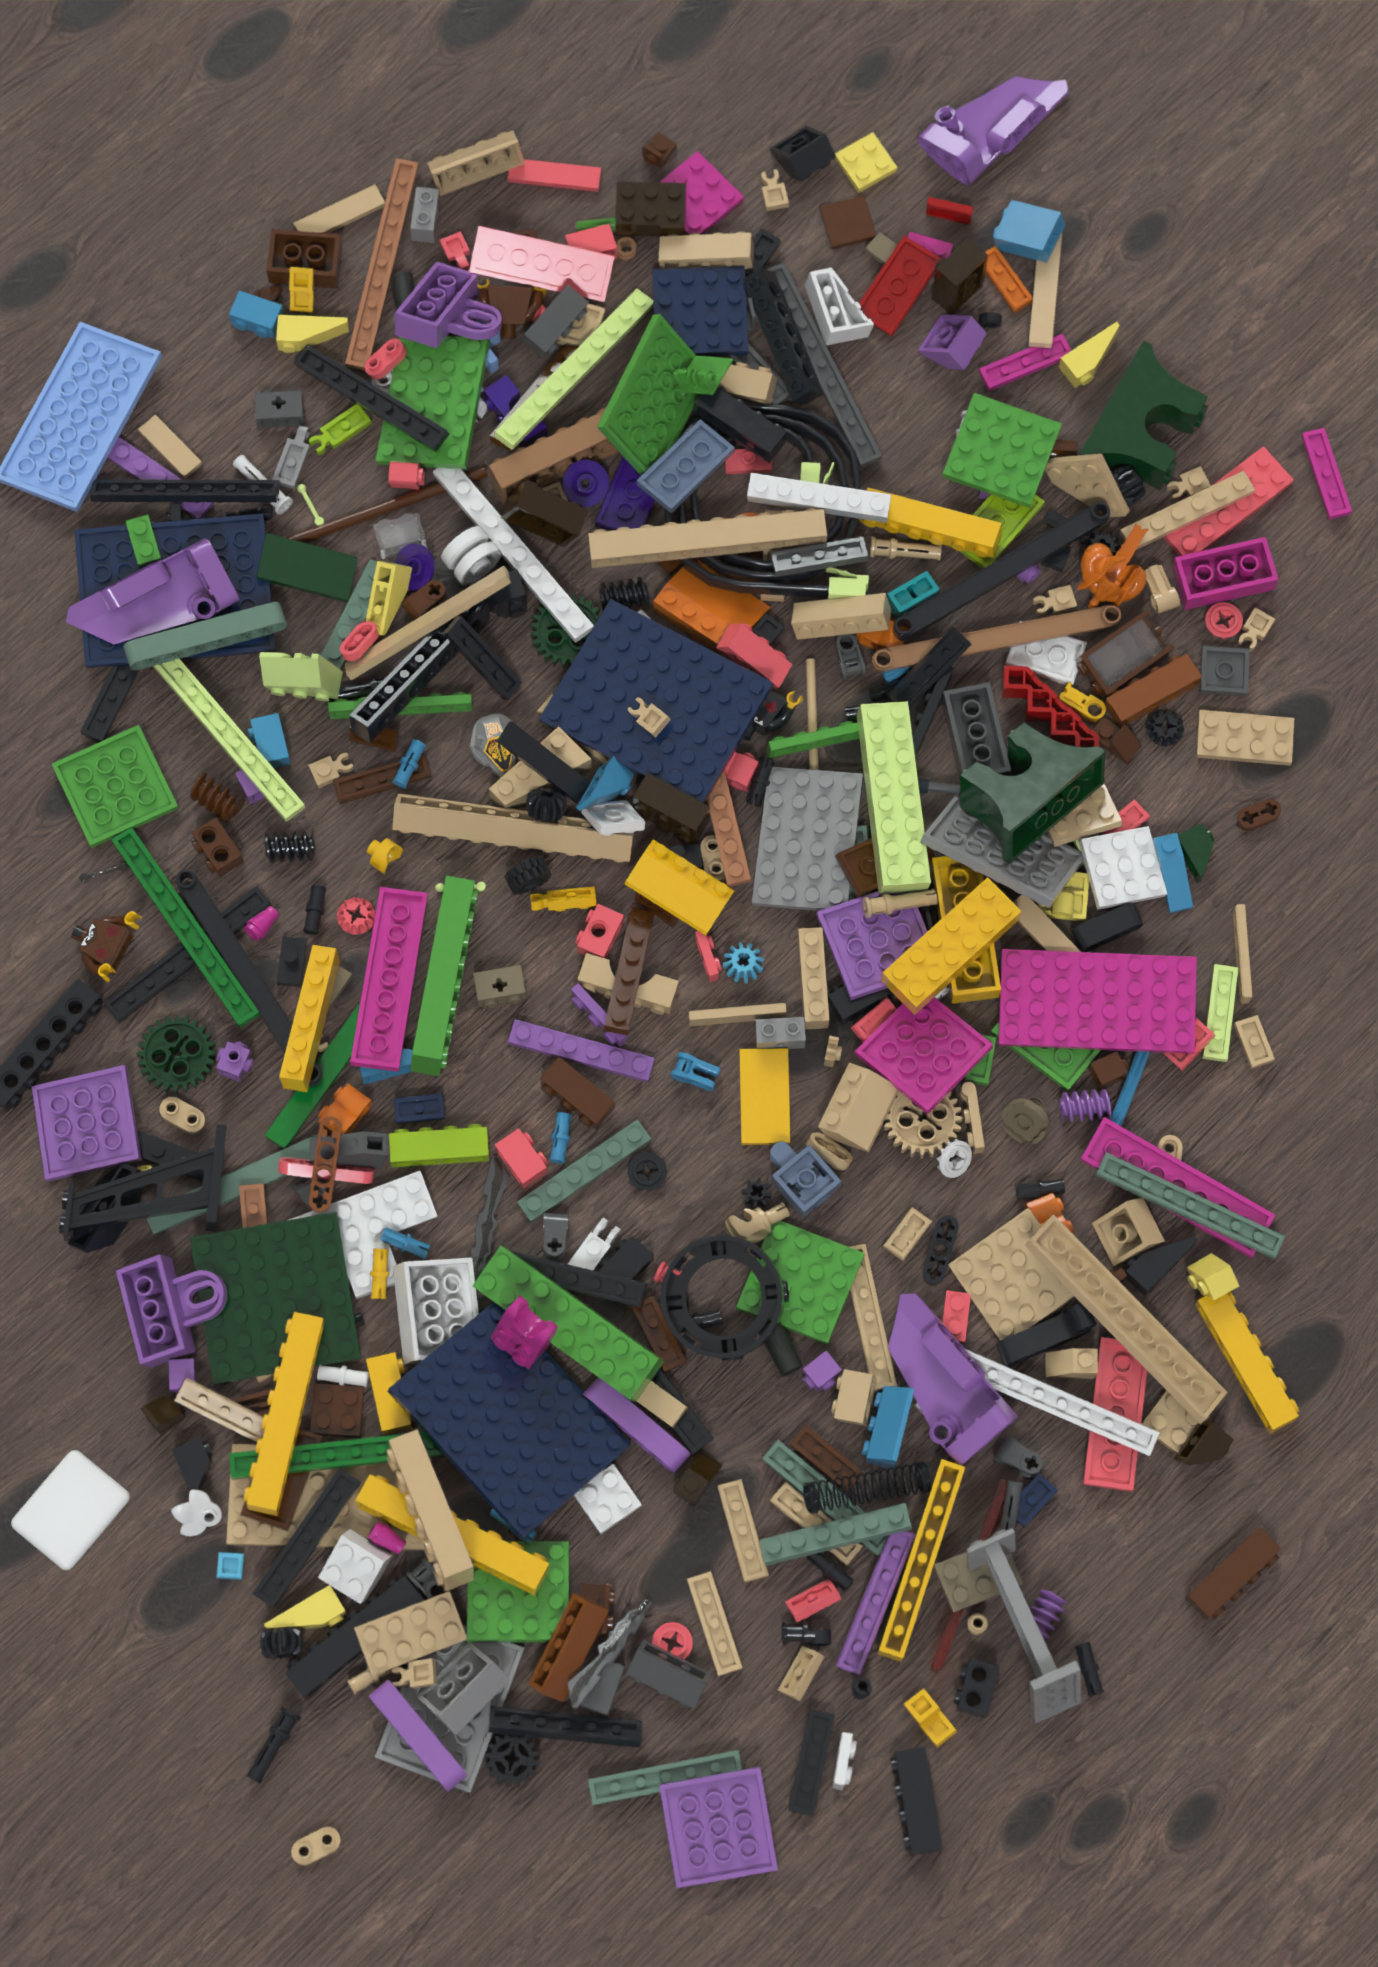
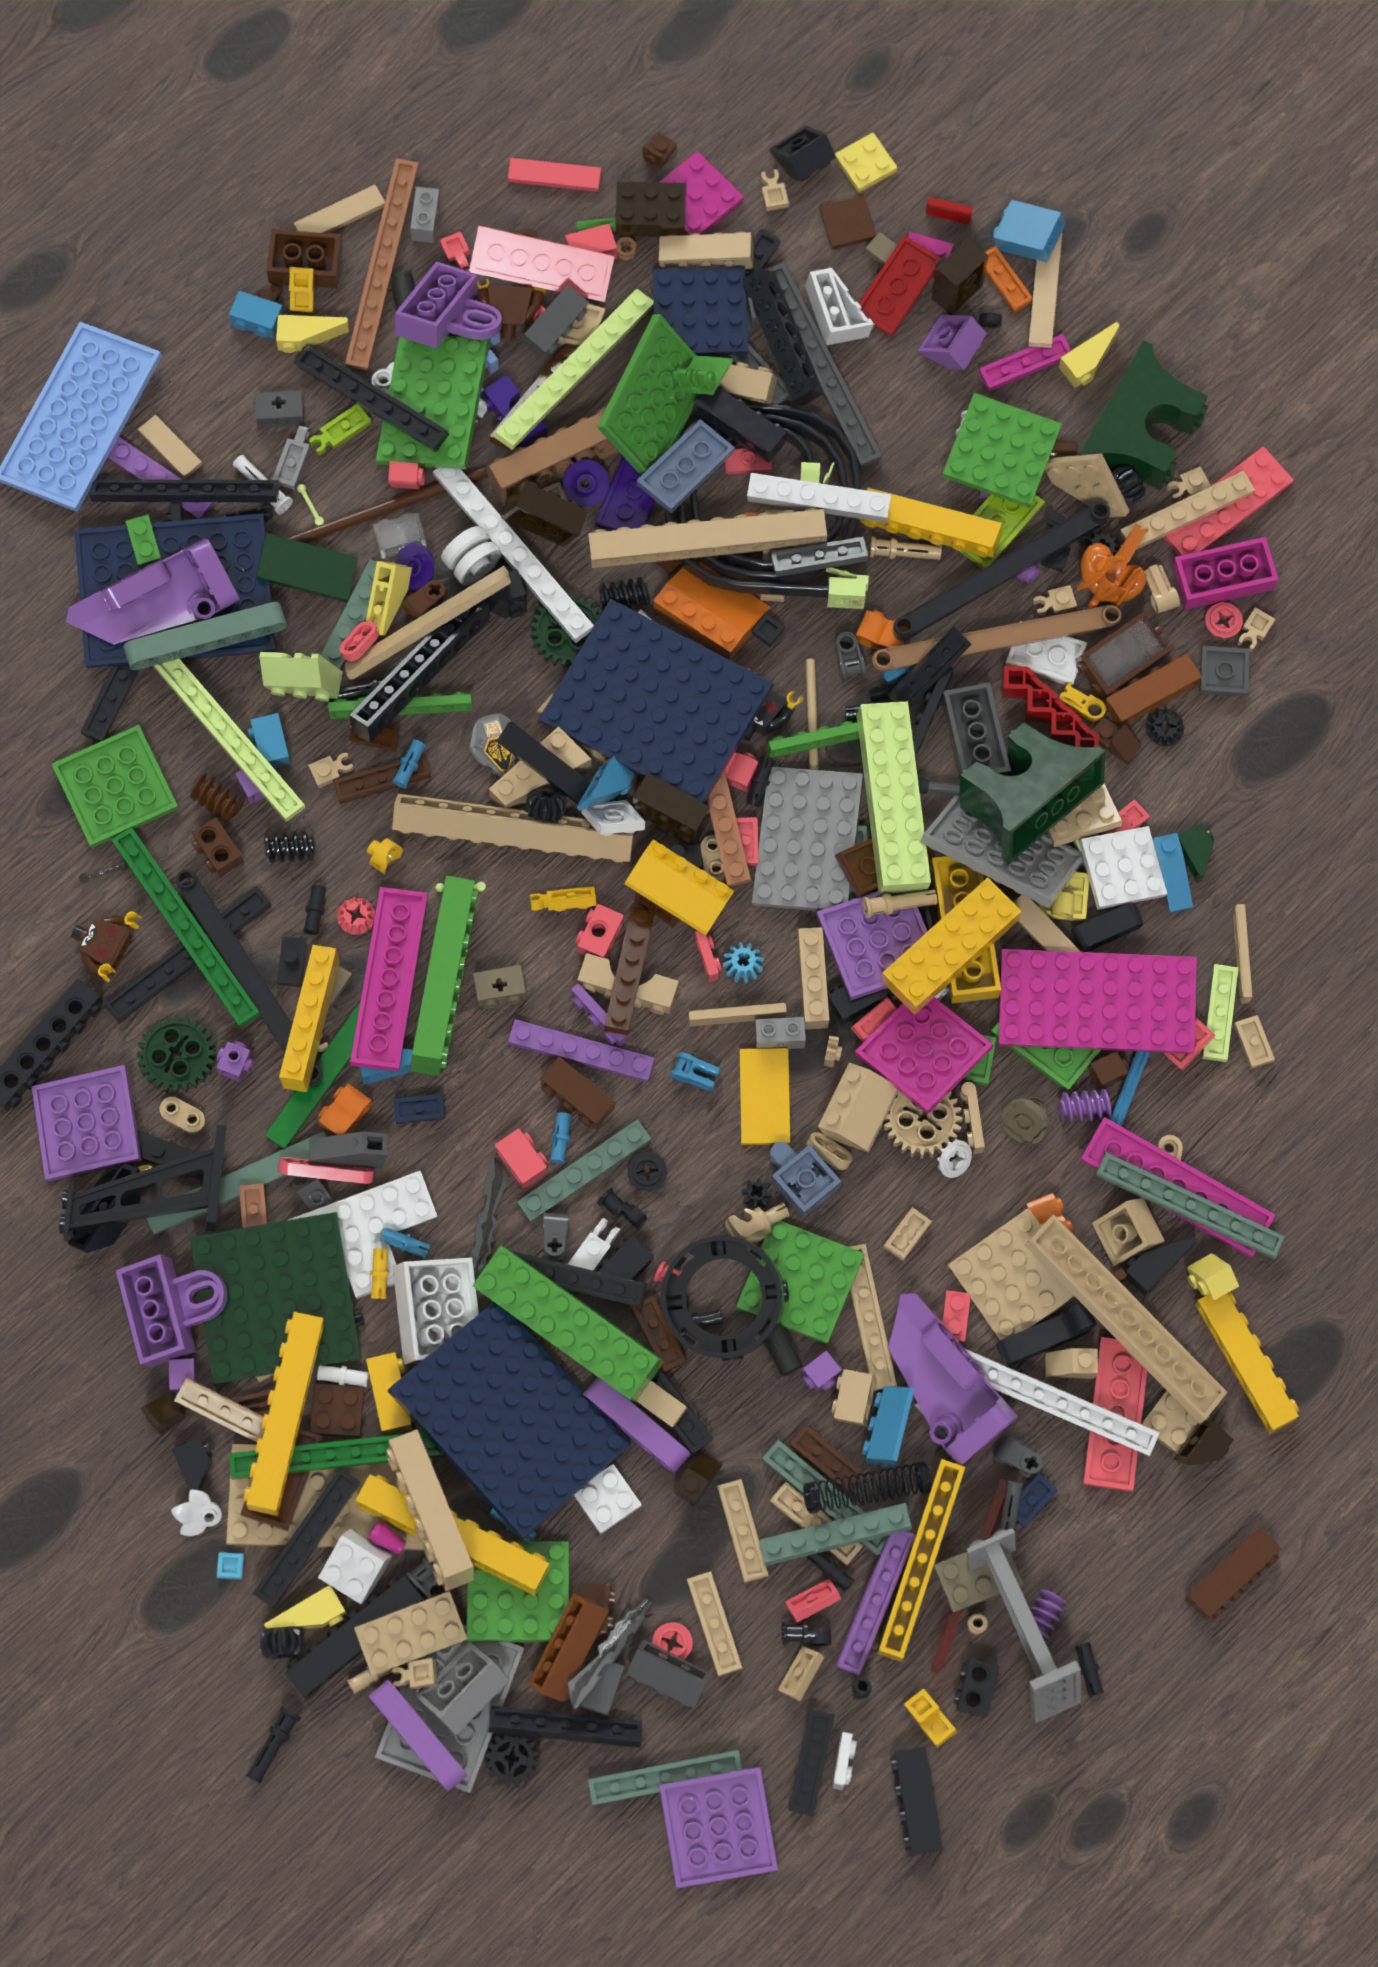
(70, 1510): white piece -> none
(261, 923): dark pink cone -> none
(316, 1847): tan plate -> none
(327, 1164): dark orange beam -> none
(385, 359): coral plate -> none
(439, 1146): lime brick -> none
(476, 162): tan slope -> none
(482, 657): black plate -> none
(523, 1333): dark pink brick -> none
(527, 875): black tyre -> none
(618, 1208): none -> black connector
(650, 717): tan plate -> none
(749, 834): none -> coral plate
(754, 653): coral brick -> none
(841, 616): tan brick -> none
(912, 594): teal brick -> none
(949, 1245): black beam -> none
(993, 124): medium lavender panel -> none
(1040, 1188): black axle -> none
(1245, 737): tan plate -> none
(1256, 810): reddish brown beam -> none
(1326, 473): dark pink plate -> none

